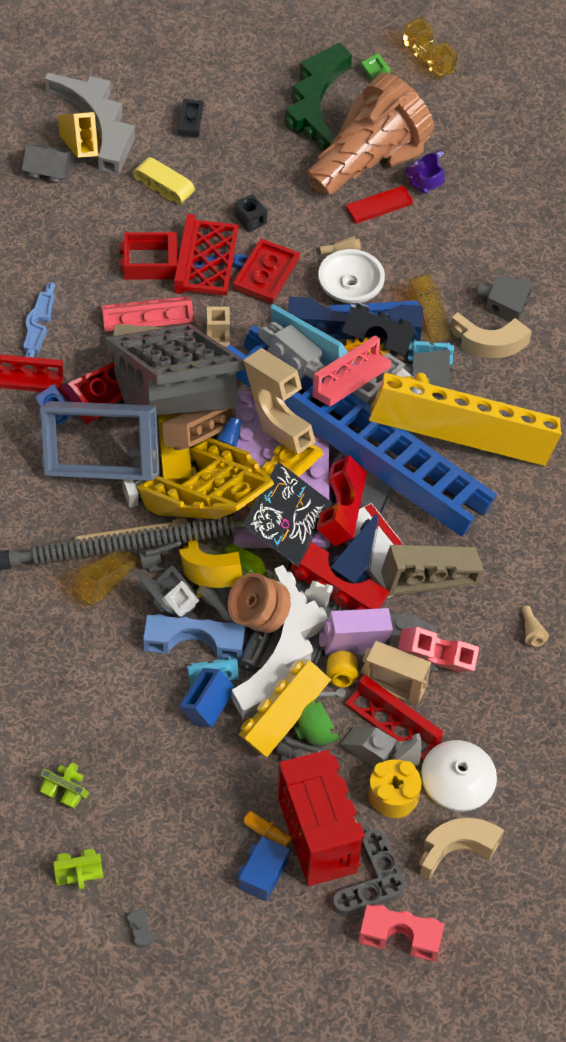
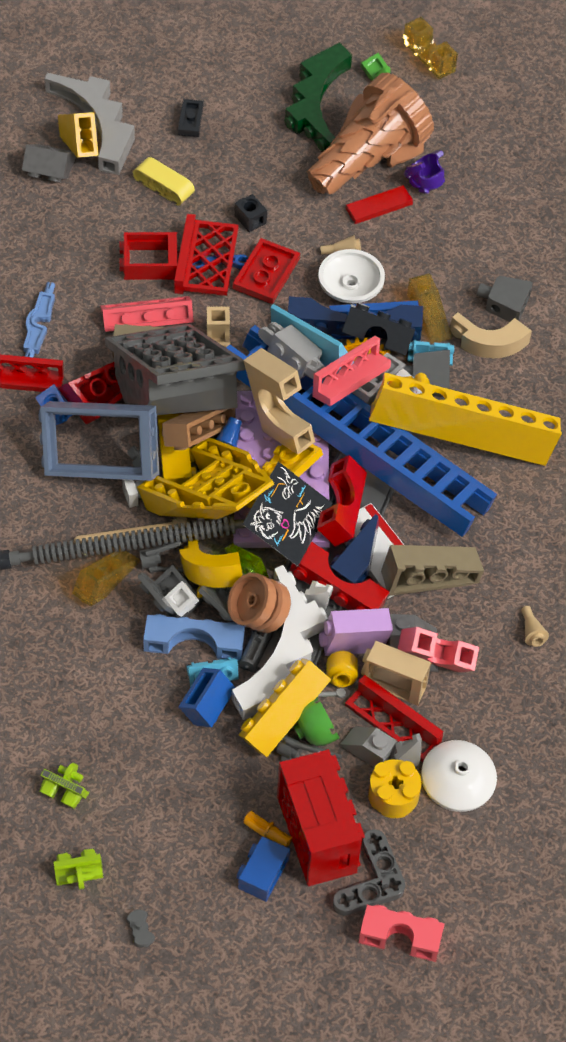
(458, 834): tan arch -> none

